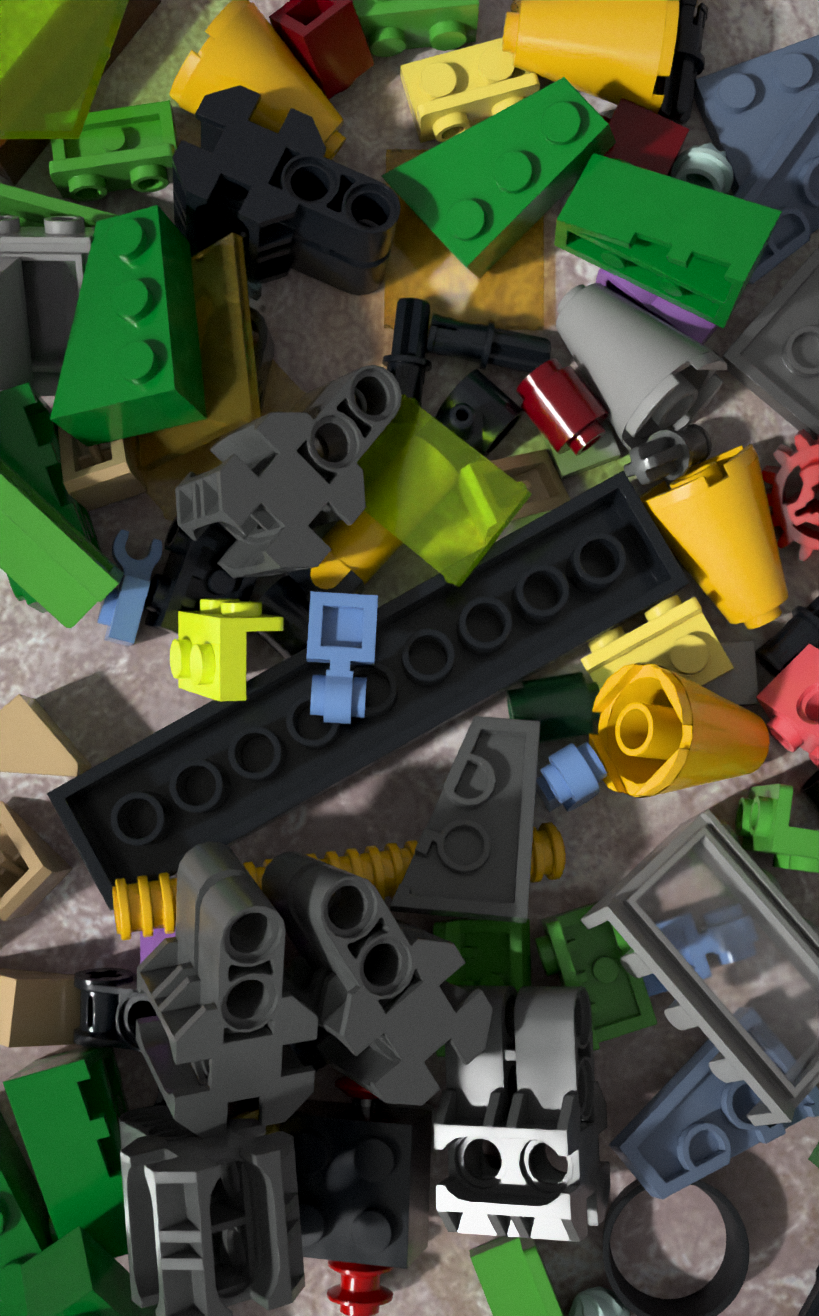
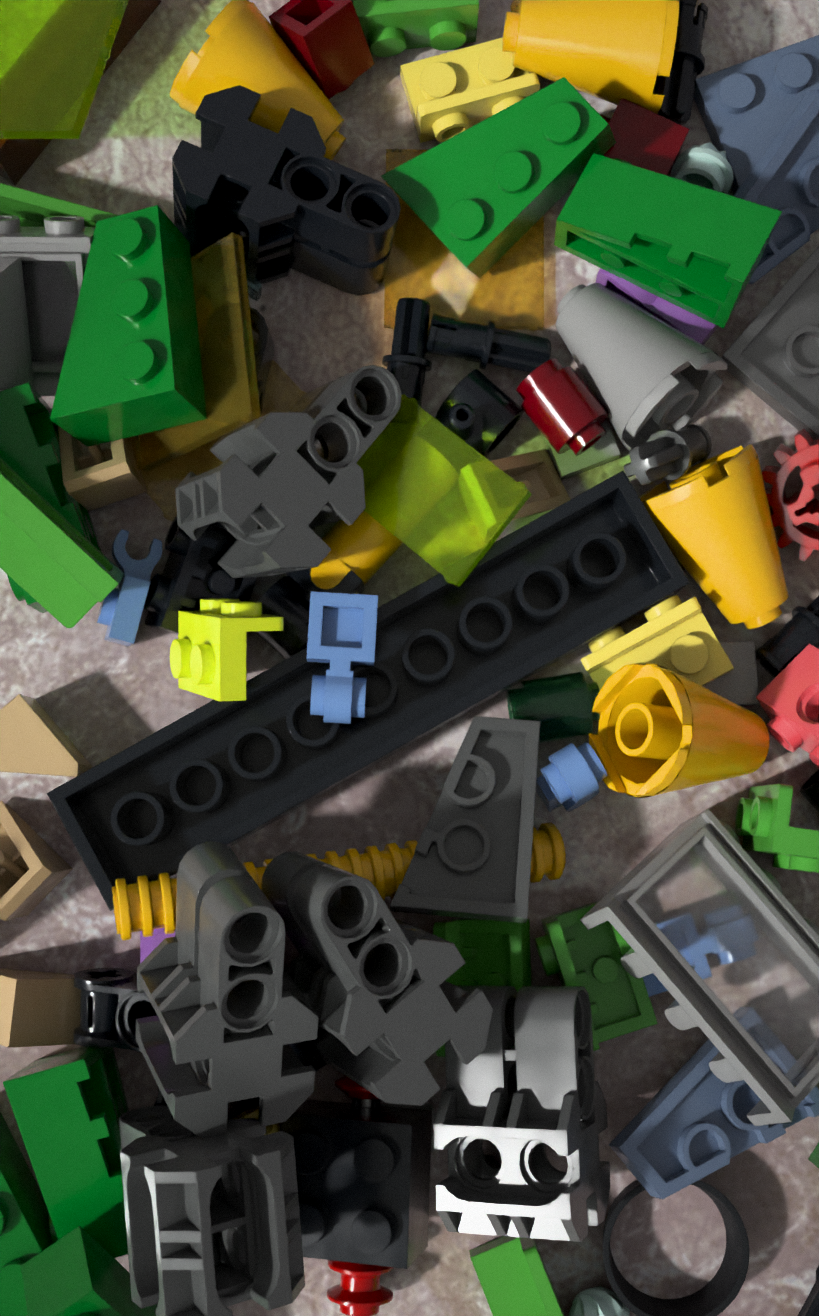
(117, 152): bright green bracket -> none

